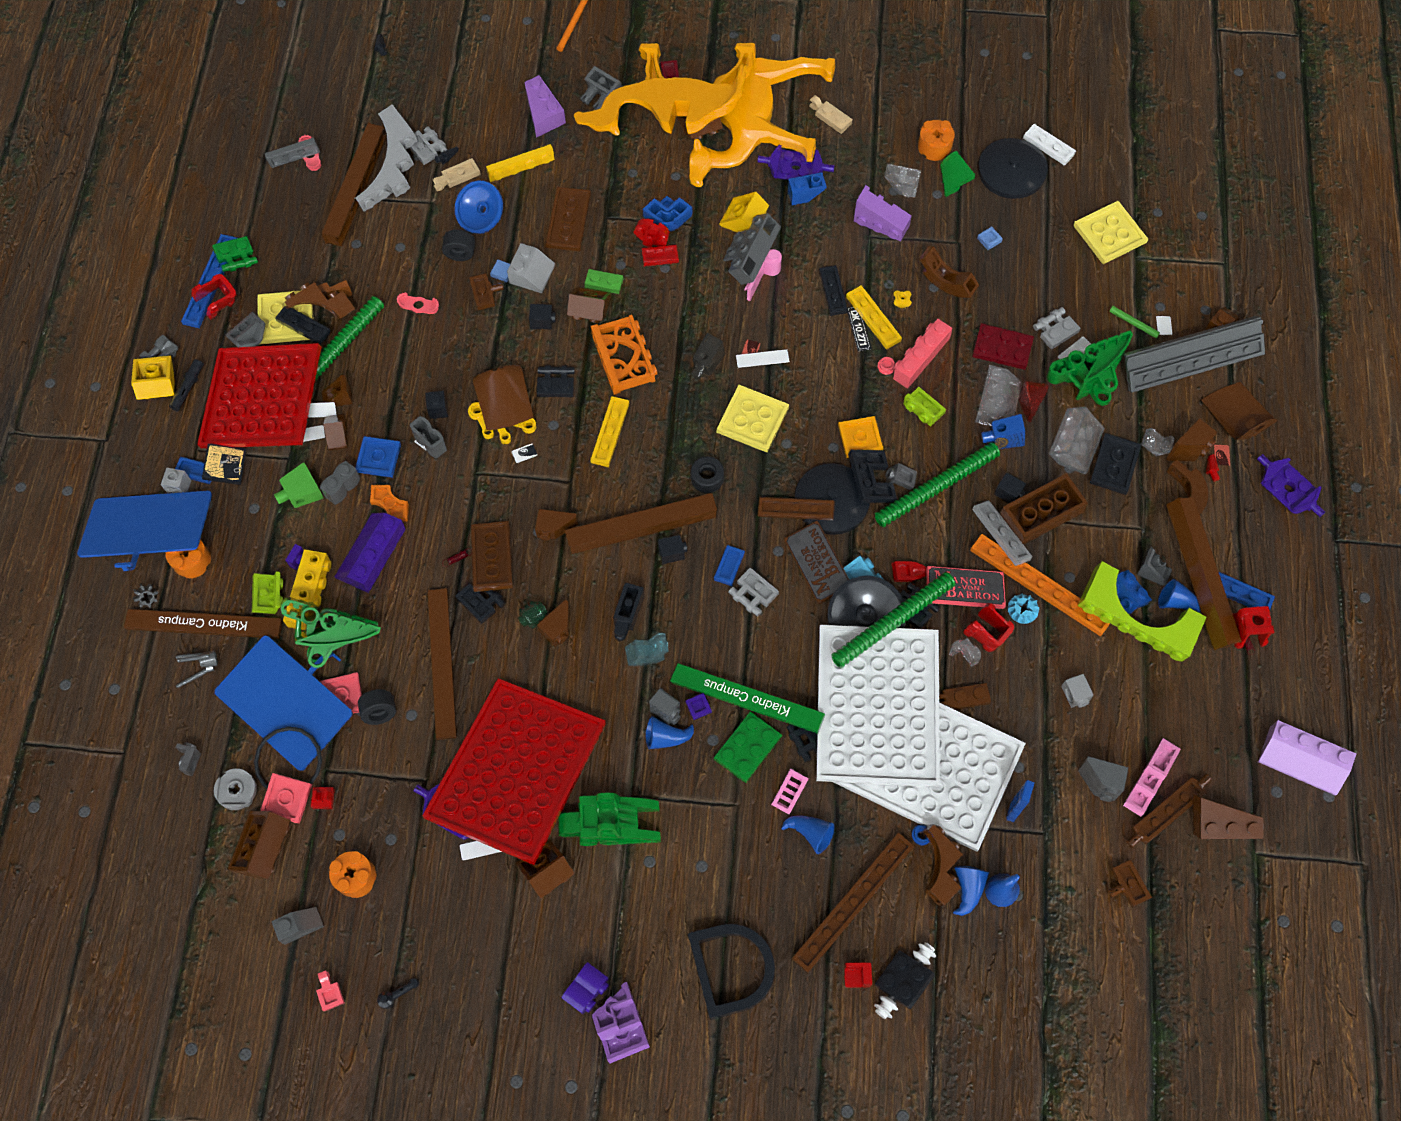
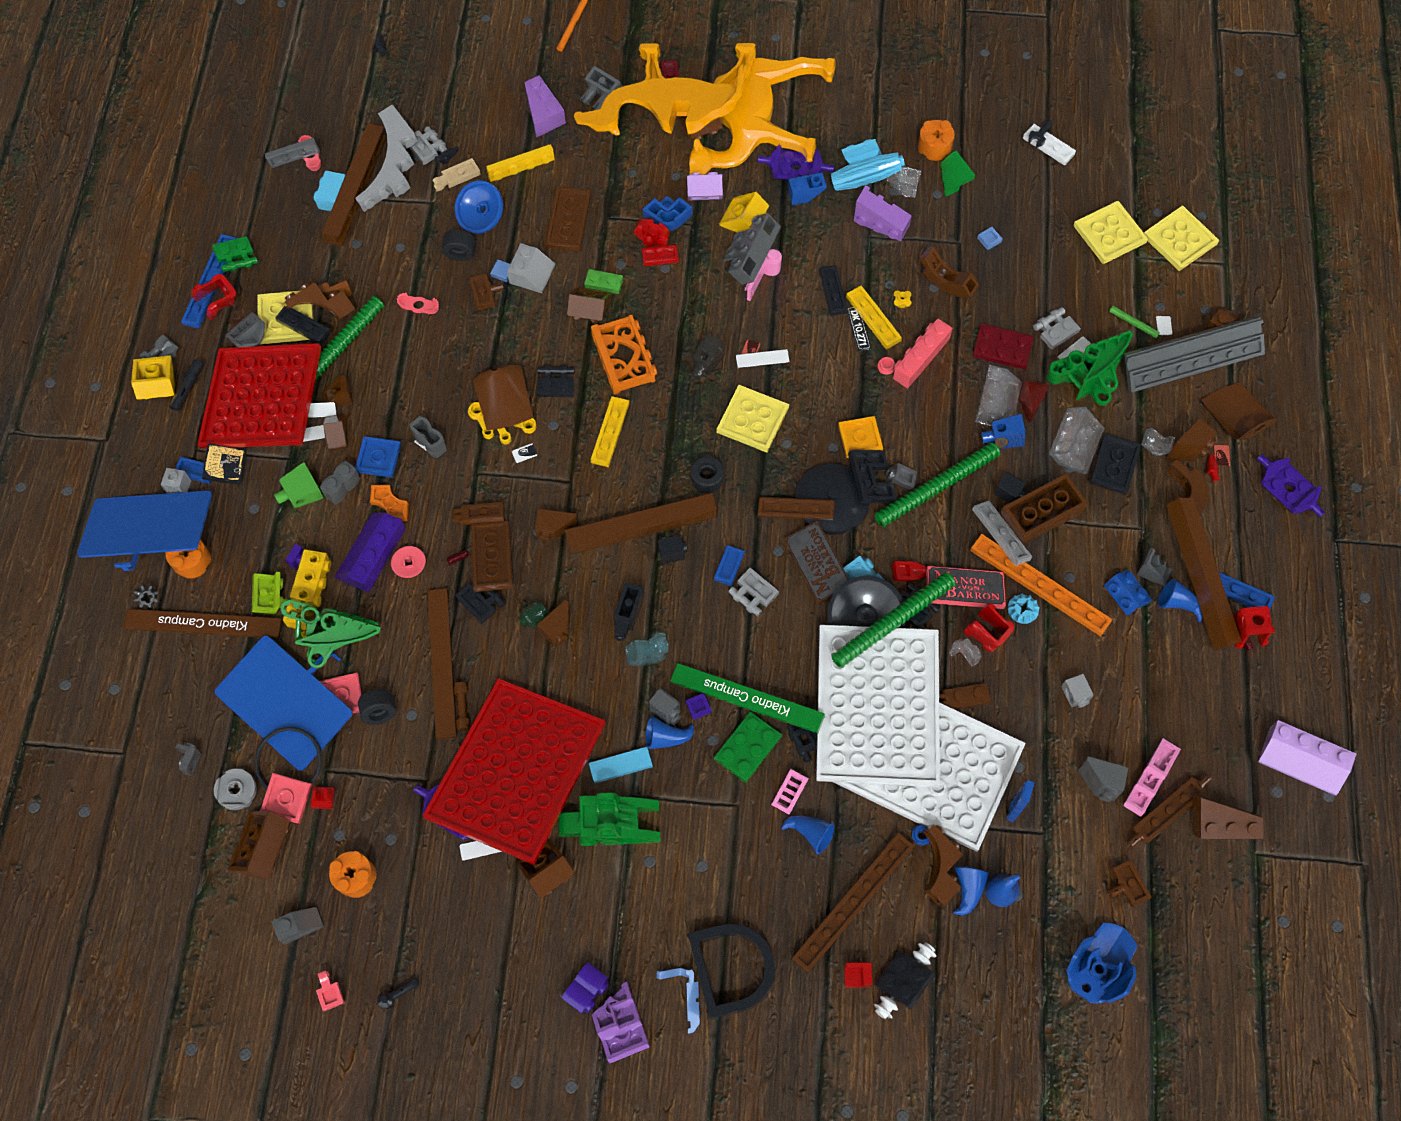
(206, 660): dark grey plant -> none
(328, 190): none -> medium azure brick
(405, 555): none -> coral piece
(436, 404): black brick -> none
(462, 722): none -> reddish brown bar
(479, 513): none -> reddish brown hinge
(541, 316): black brick -> none
(620, 765): none -> medium azure tile
(692, 994): none -> medium blue piece
(704, 186): none -> lavender brick
(830, 115): tan plate -> none
(865, 166): none -> medium azure plate
(924, 406): lime bracket -> none
(1012, 168): black dish -> none
(1040, 134): none -> black bar
(1102, 600): lime arch -> none
(1111, 953): none -> blue piece
(1181, 238): none -> light yellow plate

